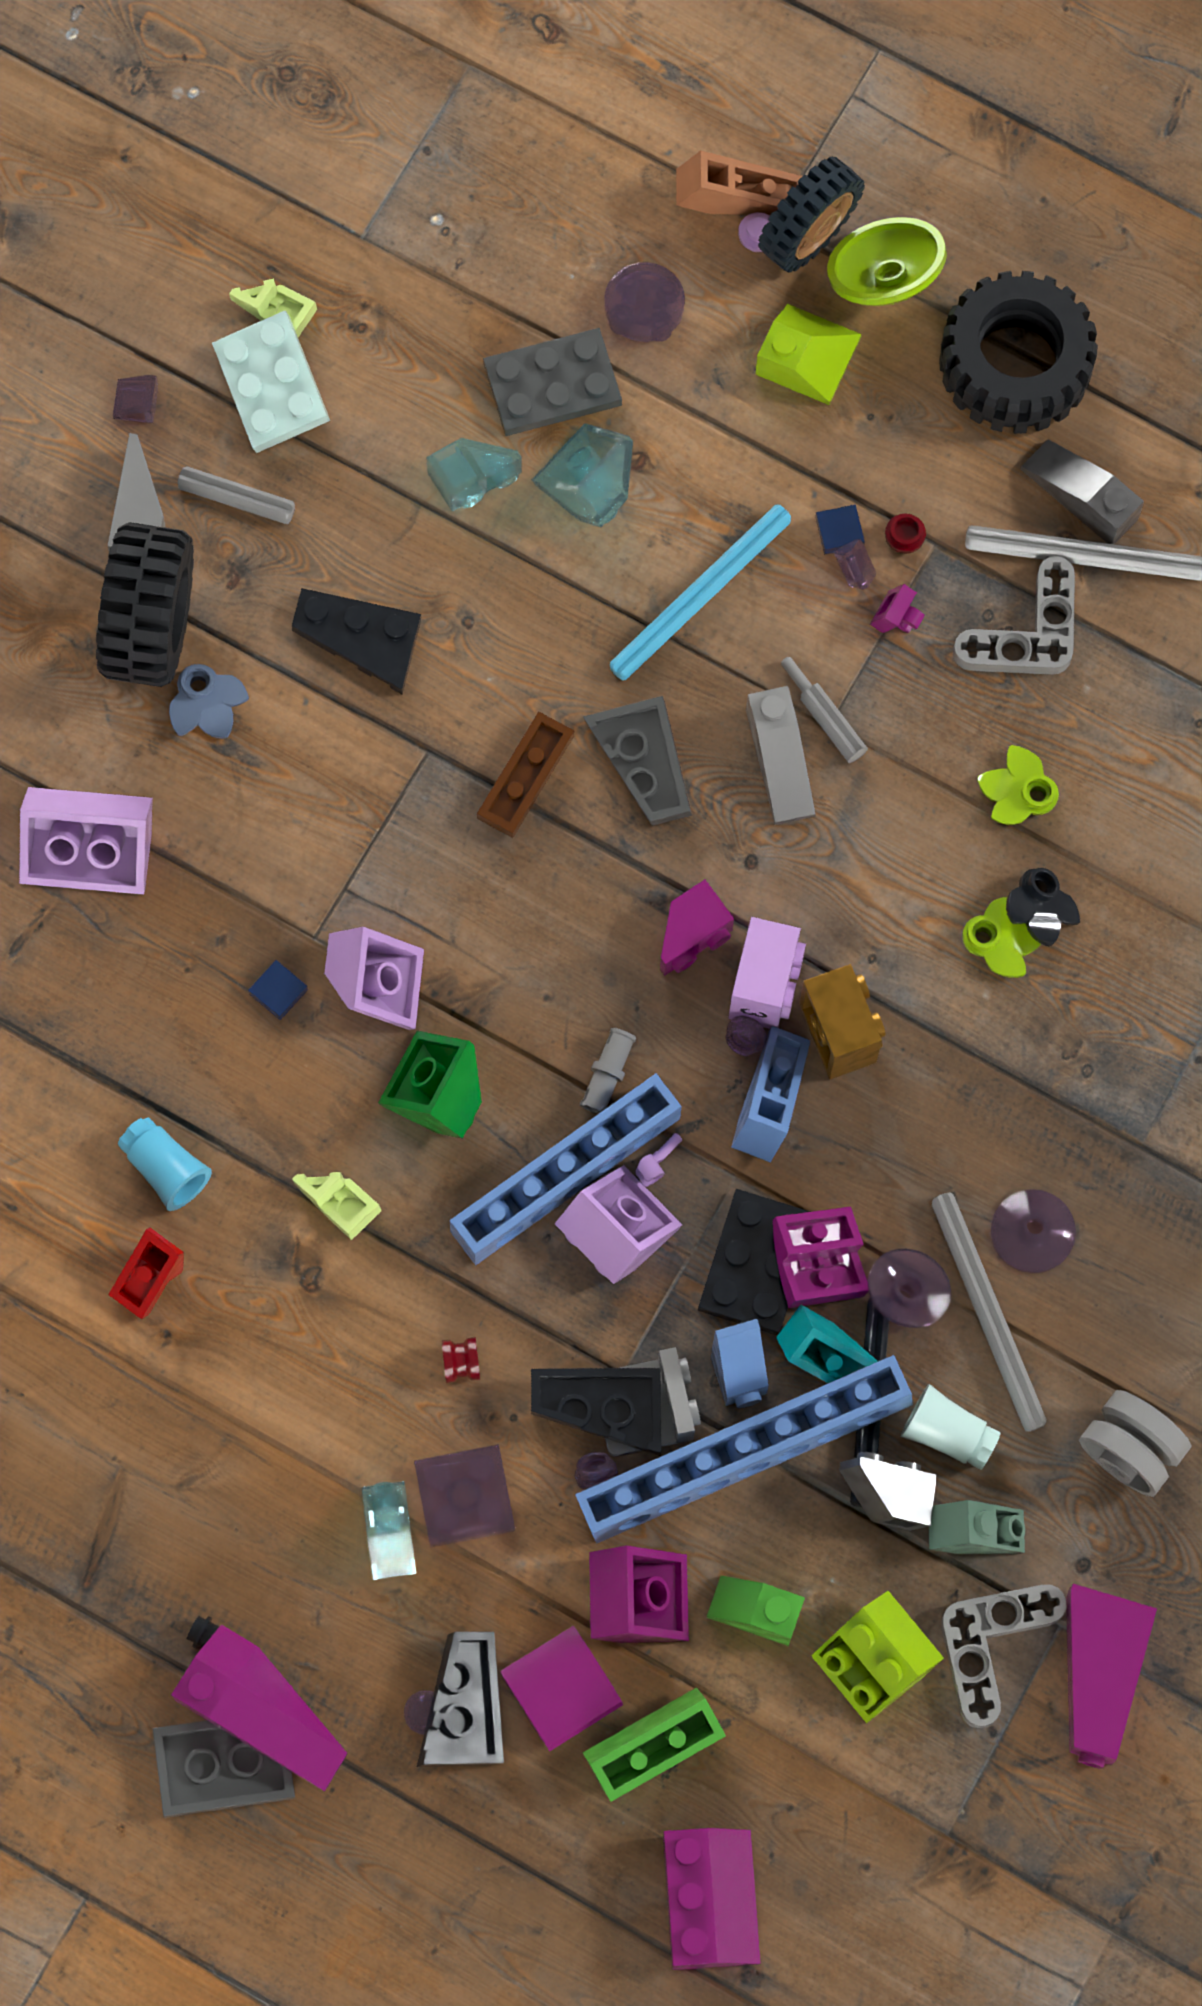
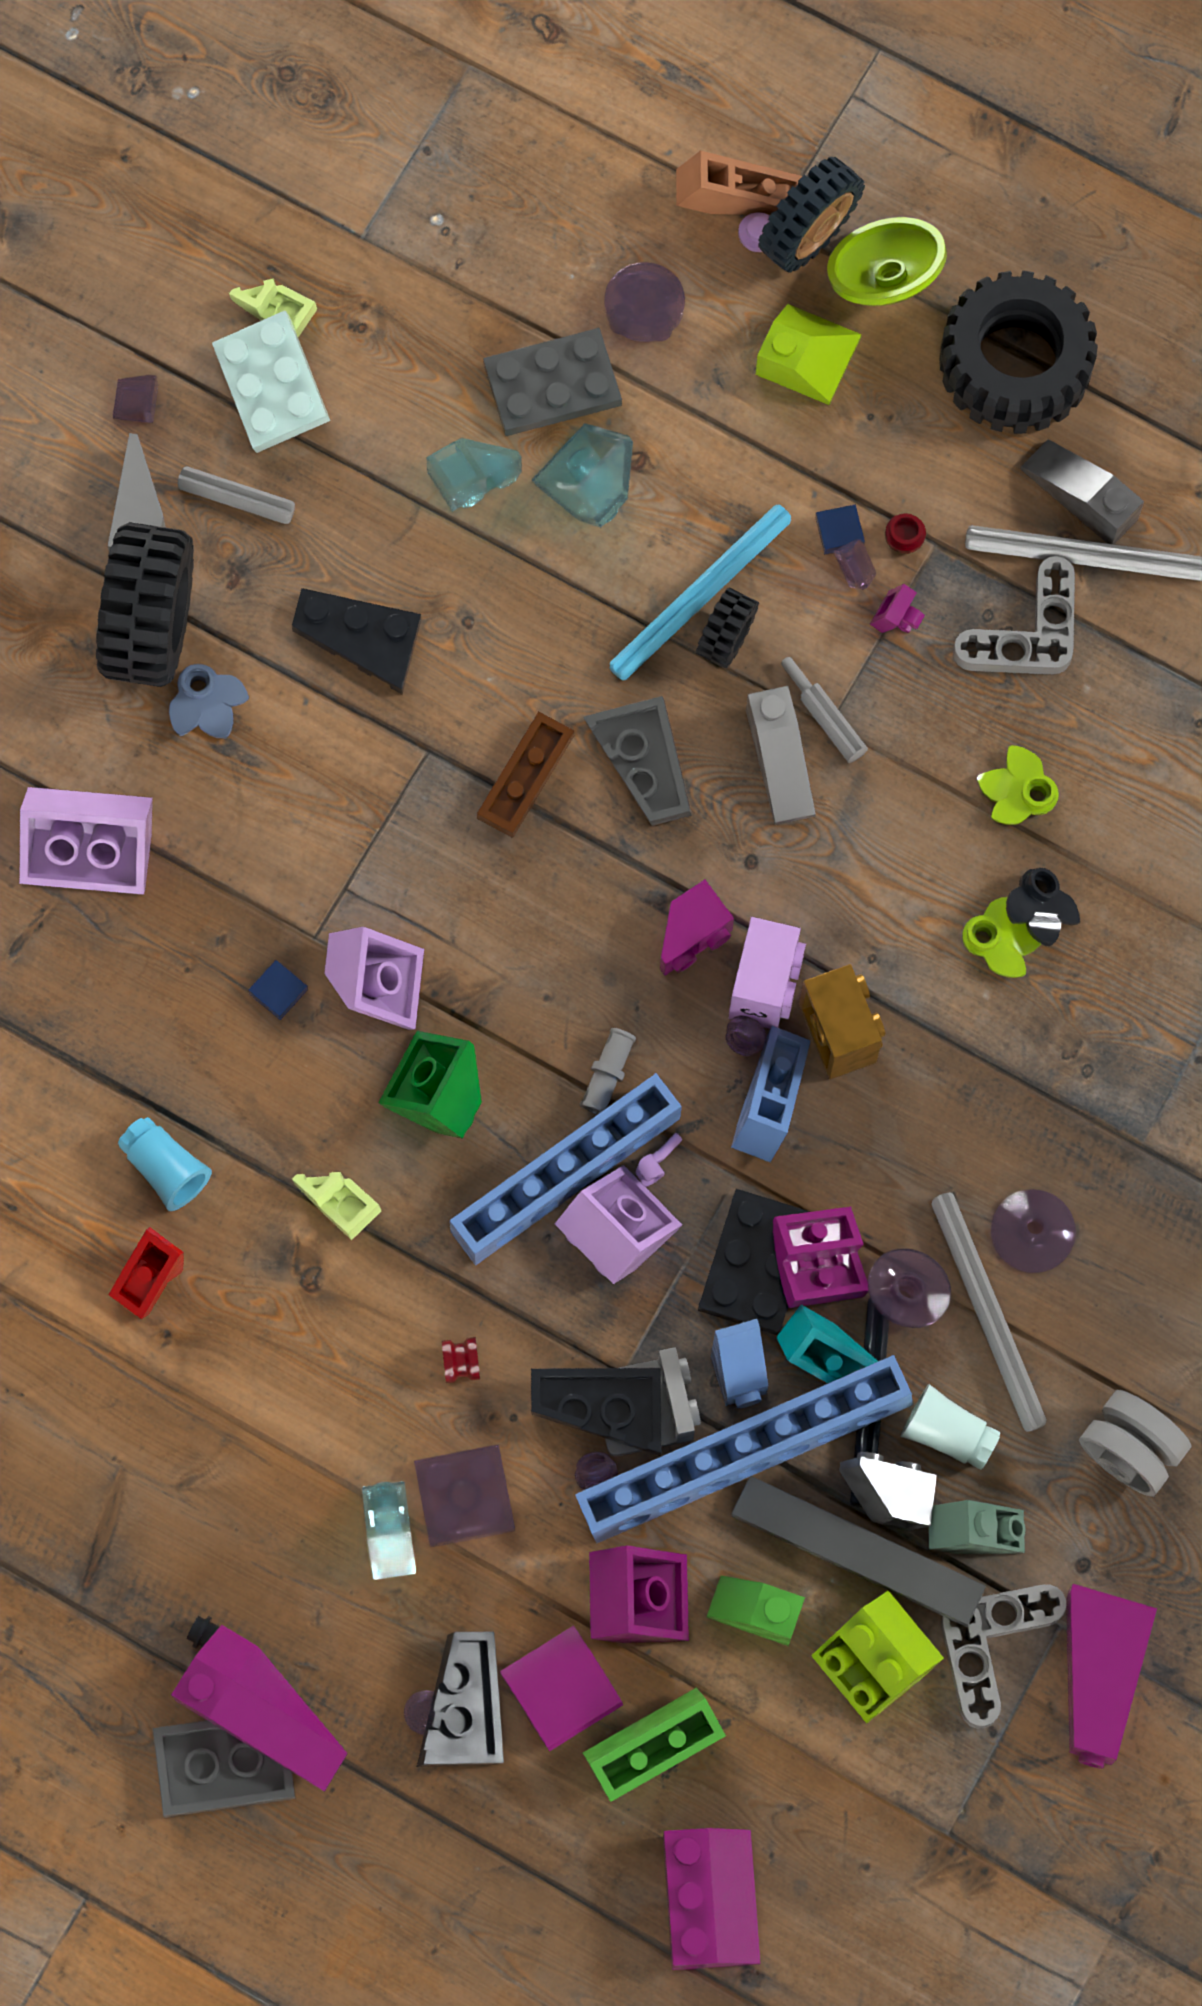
(727, 627): none -> black tyre
(858, 1551): none -> dark grey tile

